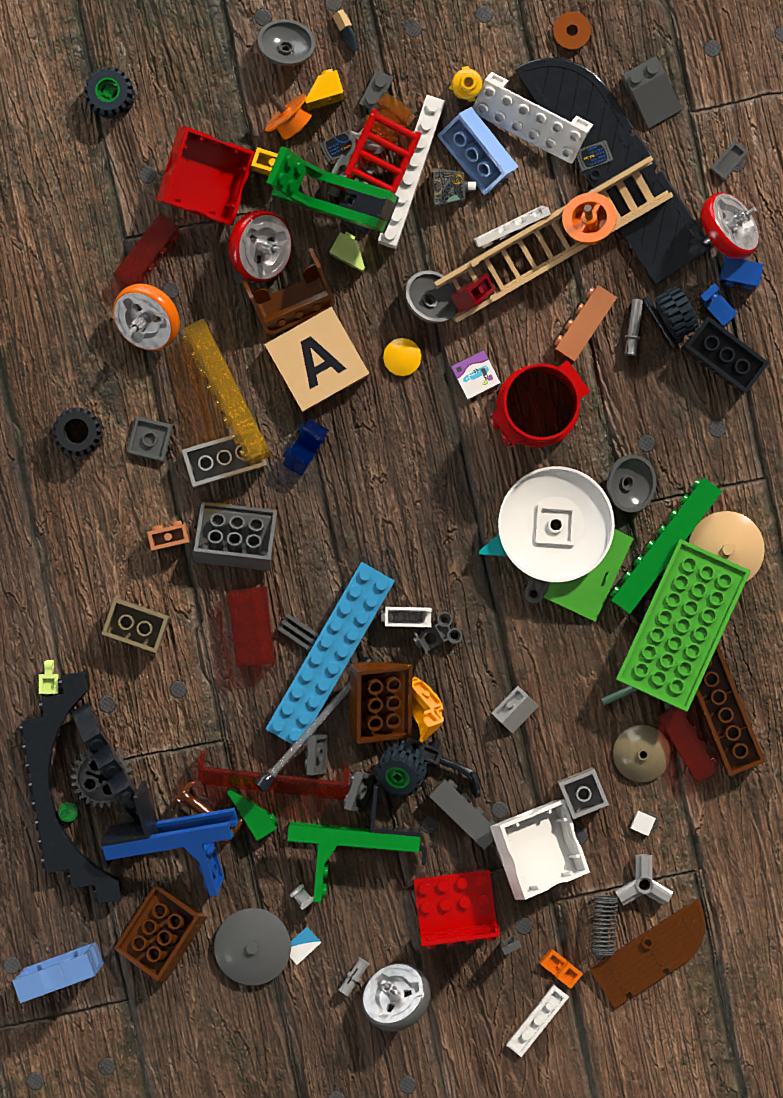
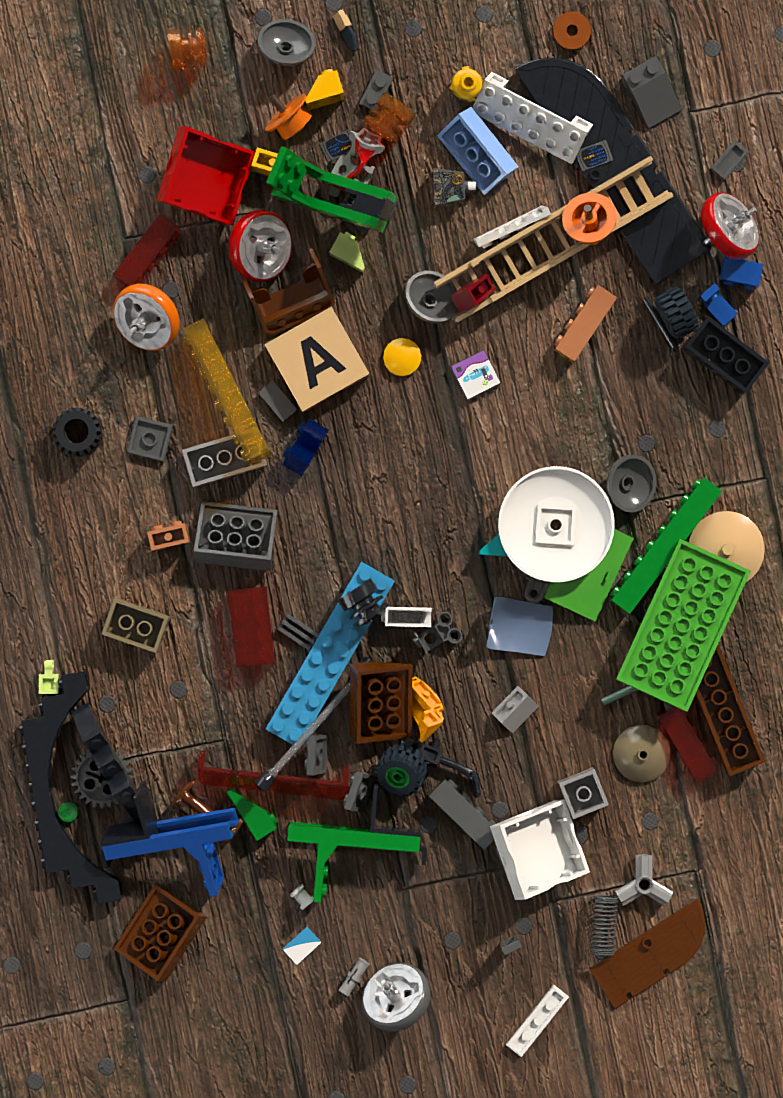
(58, 972): medium blue tile -> none
(109, 92): black wheel -> none
(186, 48): none -> clear orange wheel
(252, 946): dark grey dish -> none
(277, 401): none -> dark grey tile
(359, 152): red bar -> none
(363, 603): none -> black wheel
(427, 126): white brick -> none
(456, 908): red bracket -> none
(511, 433): red cylinder -> none
(519, 626): none -> sand blue piece
(560, 968): orange slope -> none
(633, 330): light grey axle -> none
(642, 823): white tile -> none

